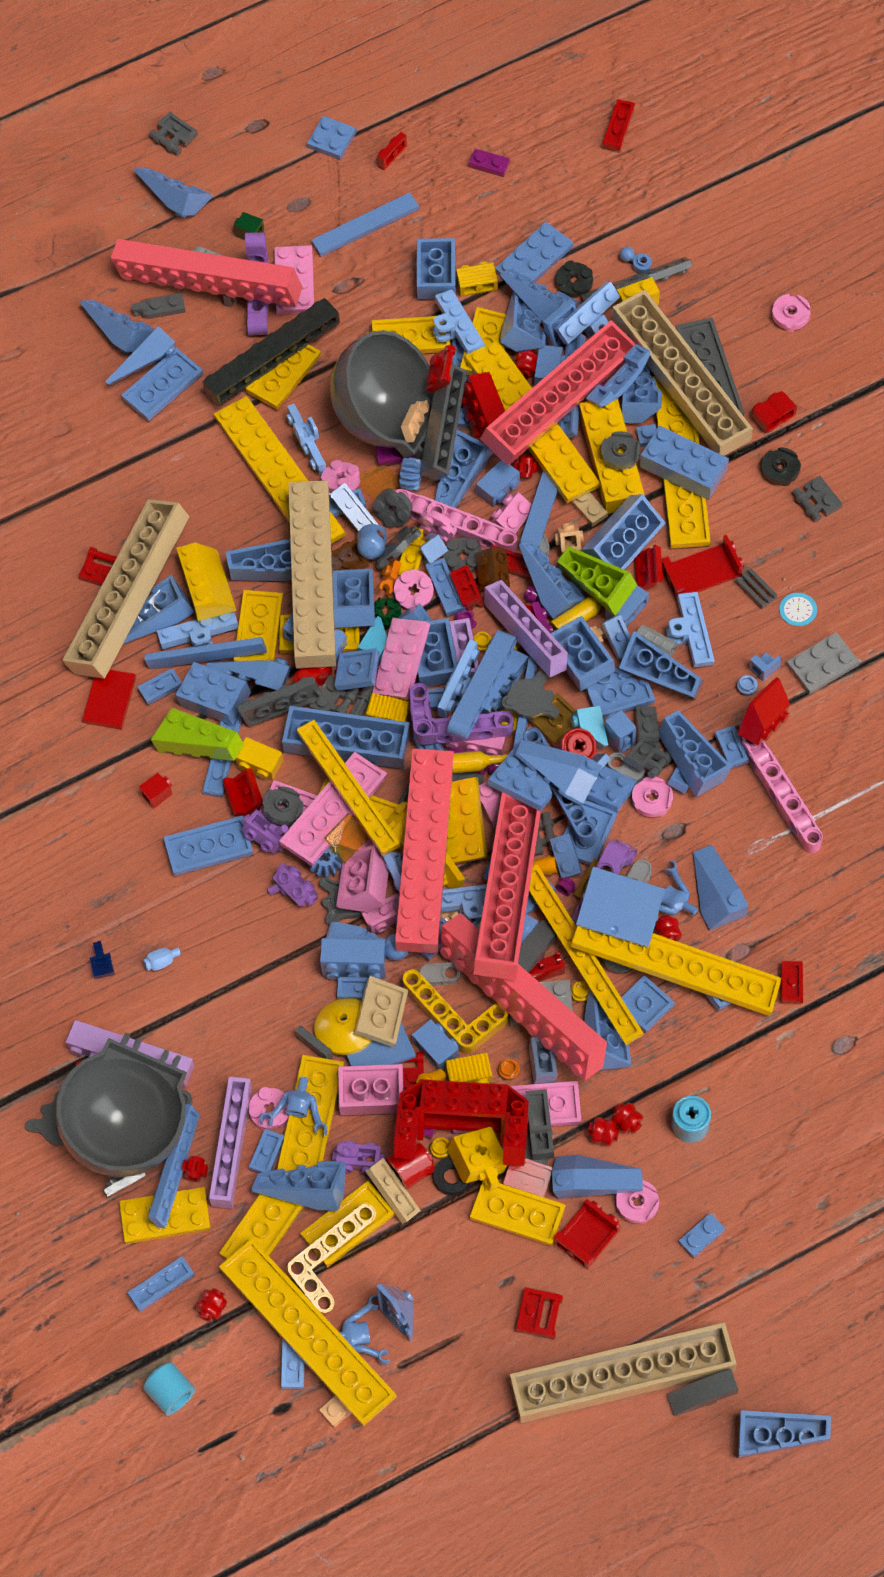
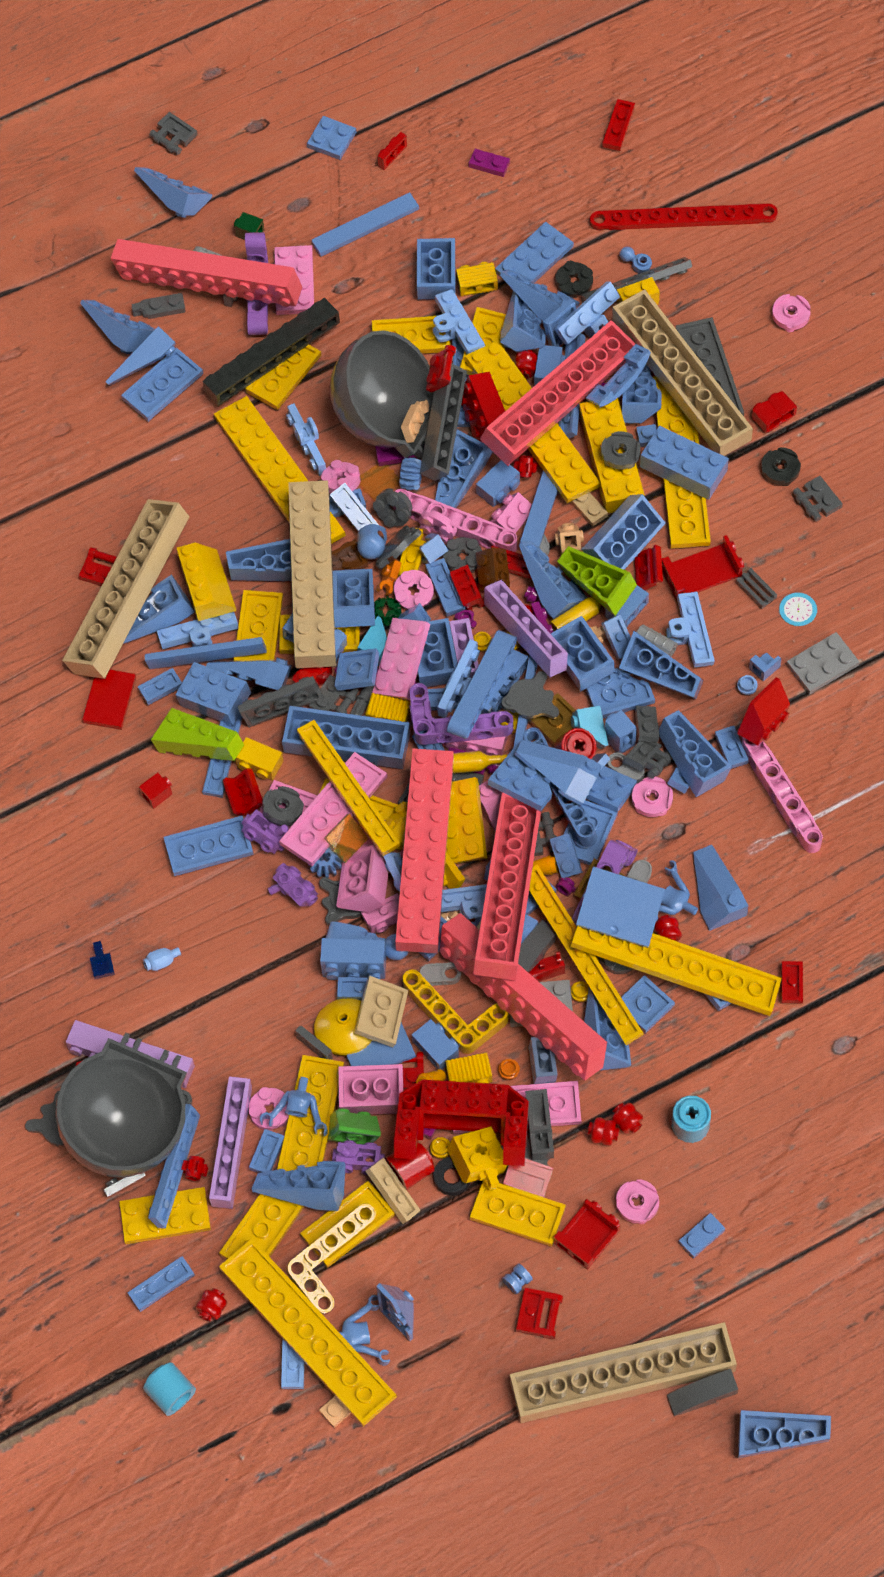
(353, 1127): none -> bright green slope
(517, 1278): none -> medium blue wheel
(587, 1176): medium blue wedge -> none
(683, 216): none -> red plate

